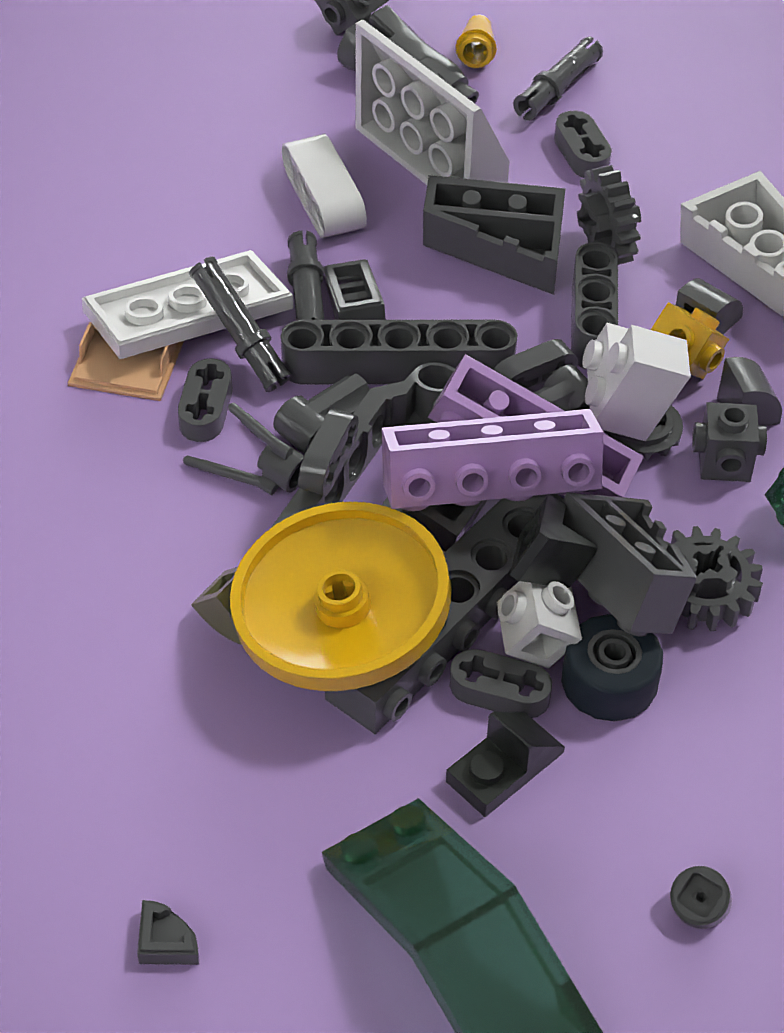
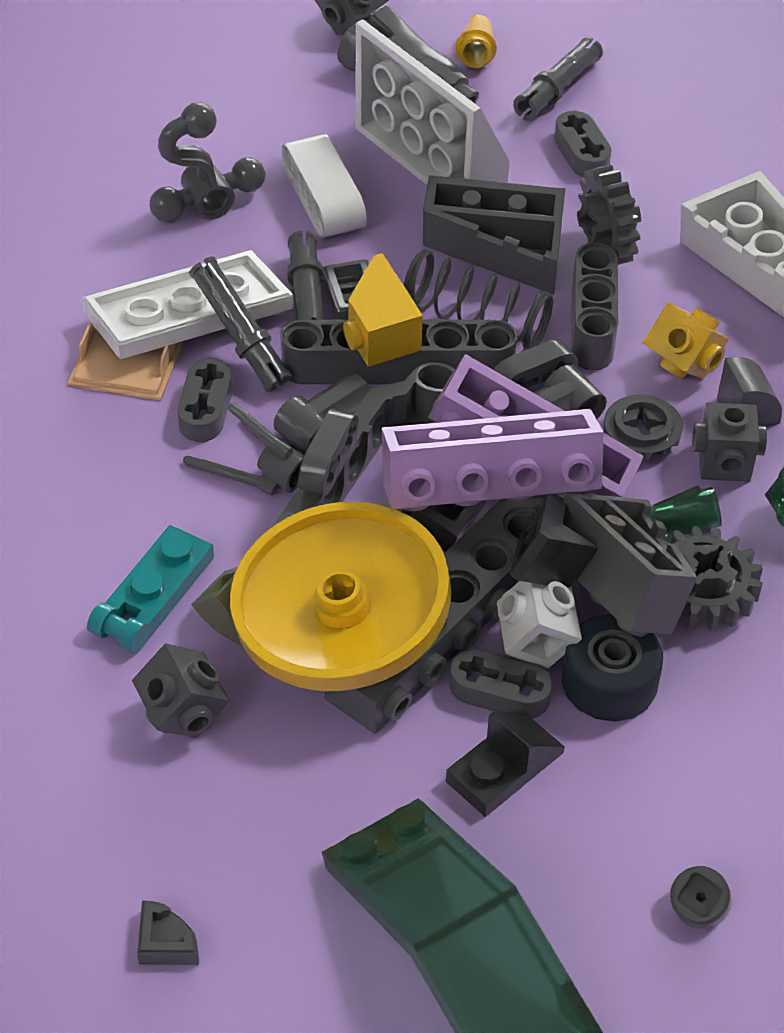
(152, 589): none -> teal plate
(180, 691): none -> dark grey brick
(201, 180): none -> dark grey piece
(382, 316): none -> yellow slope
(525, 335): none -> dark grey piece
(634, 378): white brick -> none
(688, 509): none -> clear green cone
(712, 301): dark grey brick -> none

